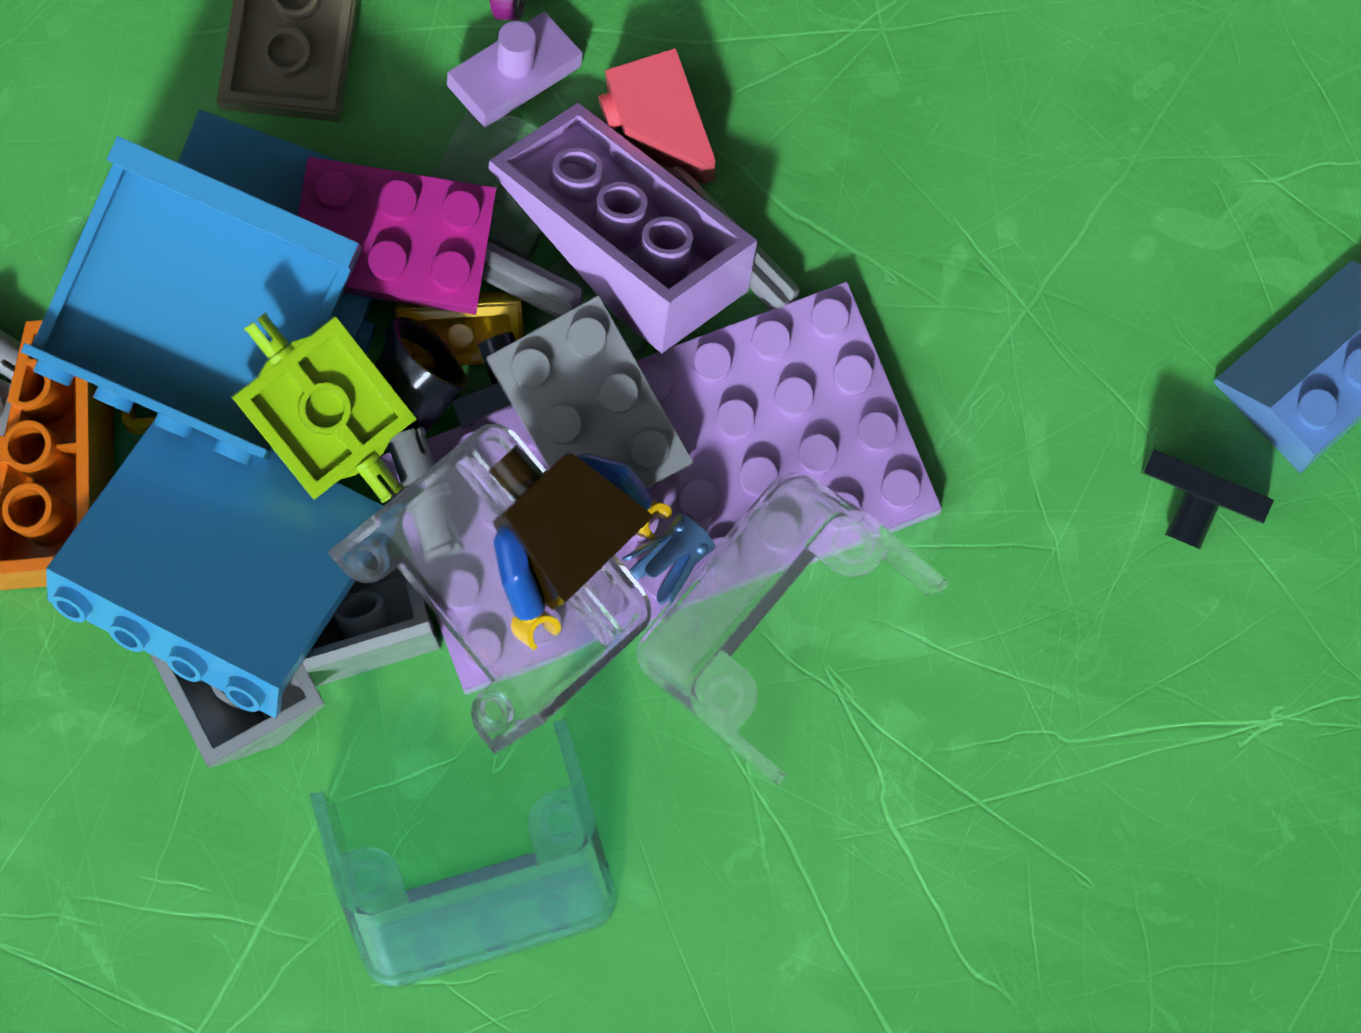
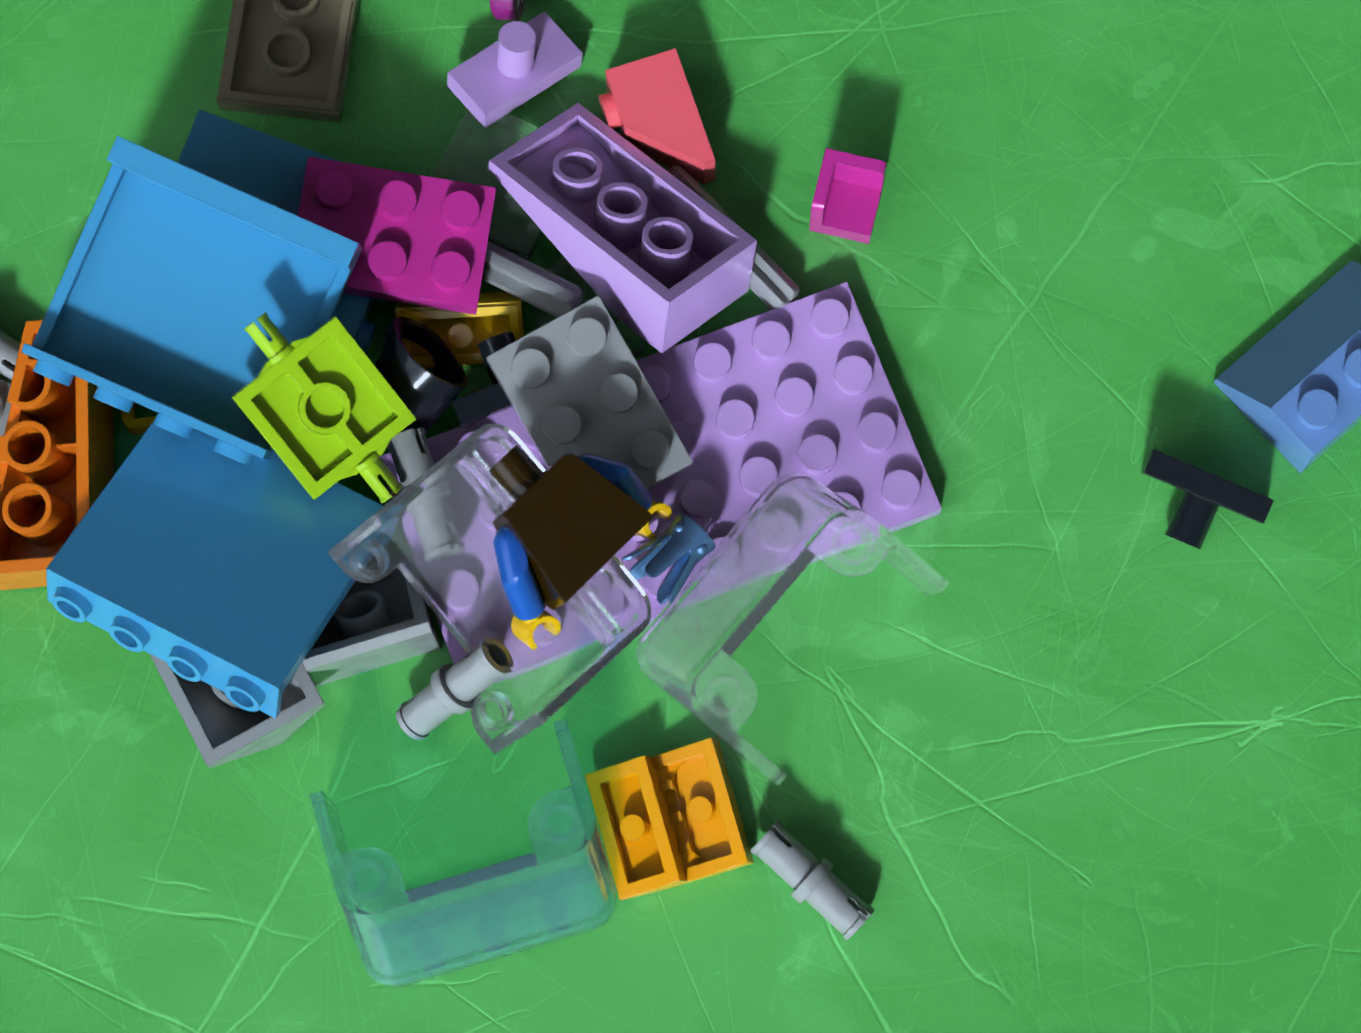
(454, 688): none -> light grey pin
(669, 819): none -> light orange slope
(812, 880): none -> light grey pin
(847, 195): none -> dark pink panel

